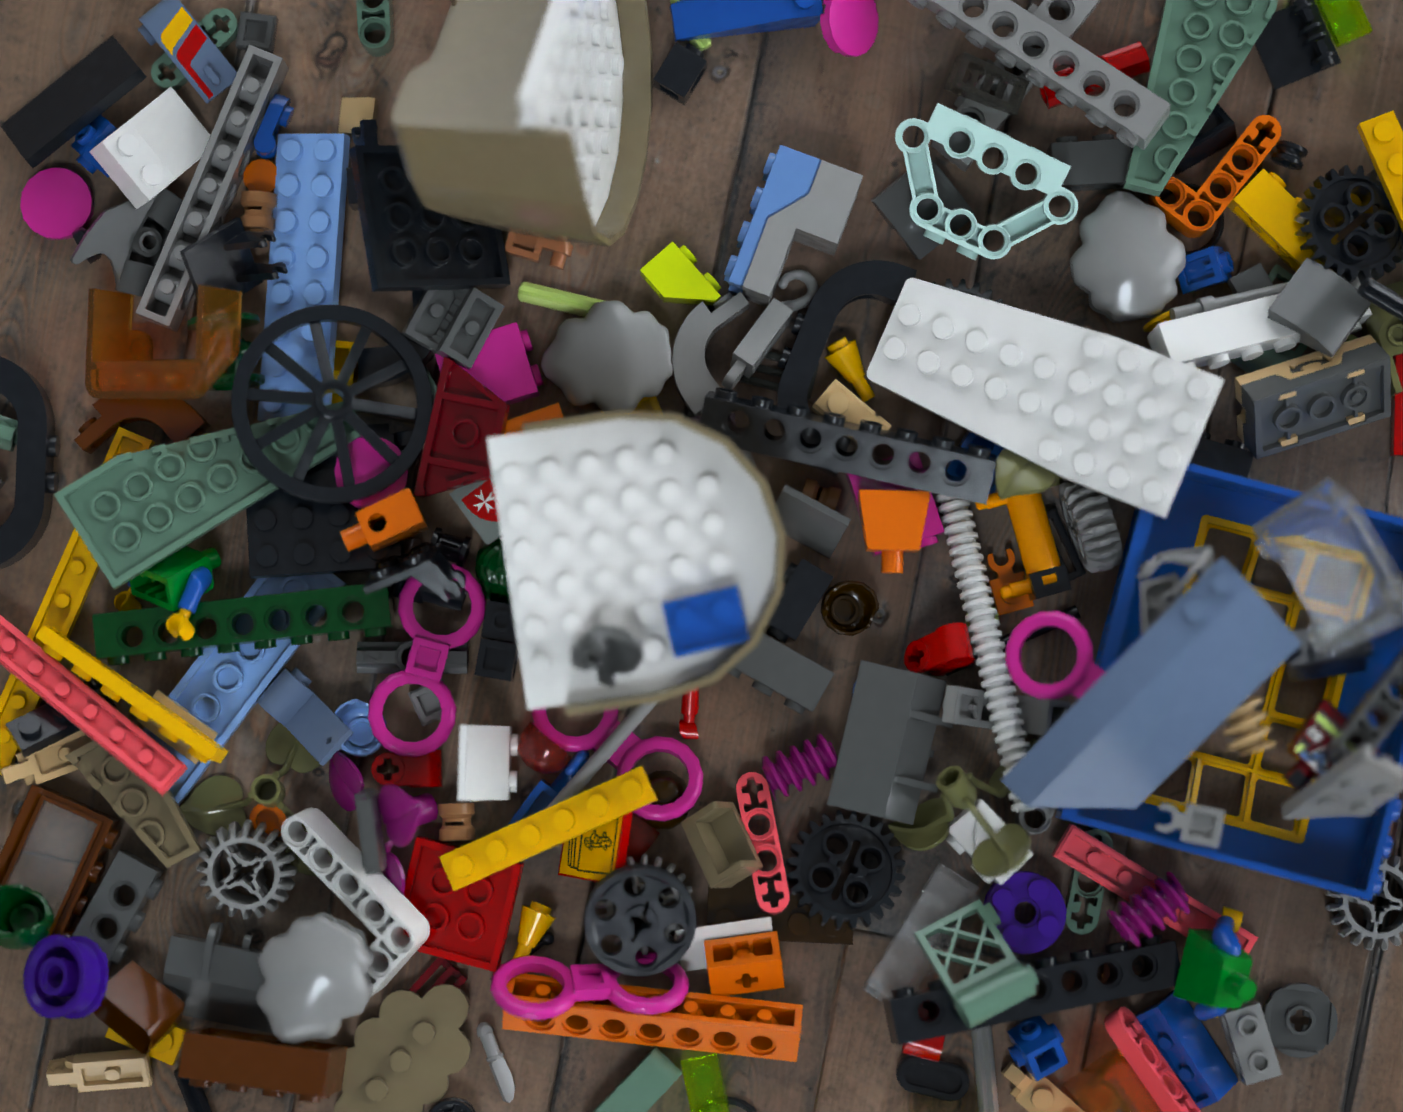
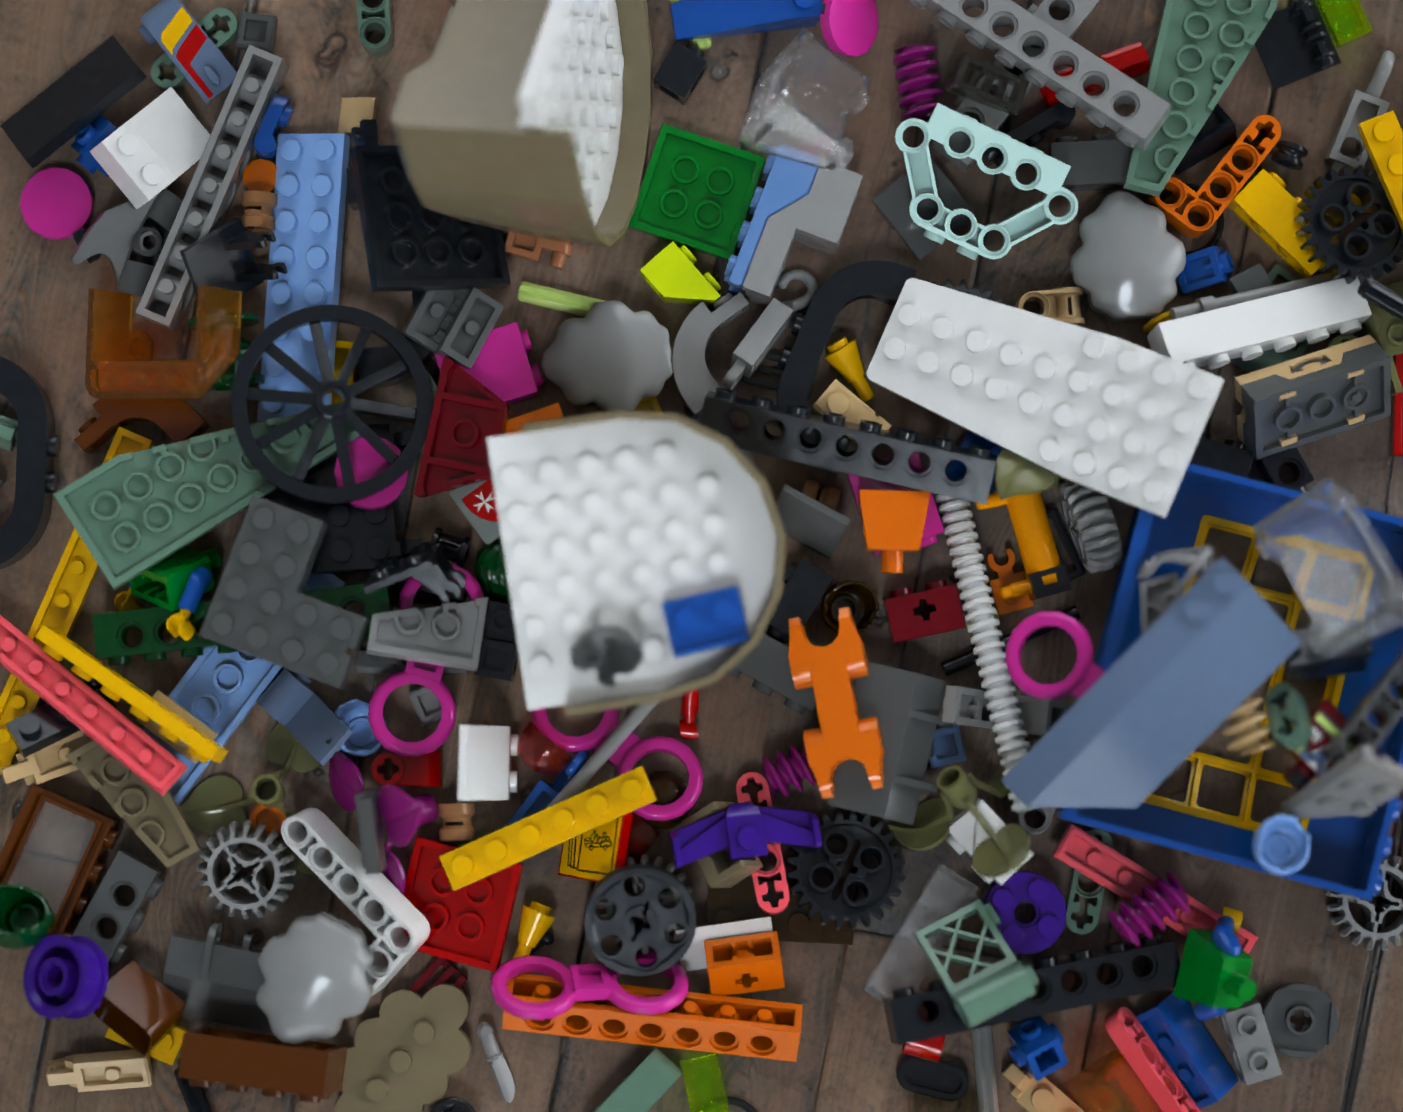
(262, 600): none -> dark grey piece
(401, 517): orange torso -> none
(432, 635): none -> light grey wing
(696, 192): none -> green plate
(745, 833): none -> dark purple plate
(805, 105): none -> clear windscreen
(841, 730): none -> orange piece
(917, 81): none -> magenta piece
(941, 650): red piece -> none
(946, 613): none -> dark red brick
(947, 747): none -> medium blue tile
(1033, 131): none -> black plate
(1057, 304): none -> tan piece
(1198, 824): light grey plate -> none
(1269, 467): none -> black brick
(1281, 719): none -> sand green beam
(1281, 845): none -> light blue hair
(1319, 307): dark grey slope -> none
(1359, 109): none -> light grey piece

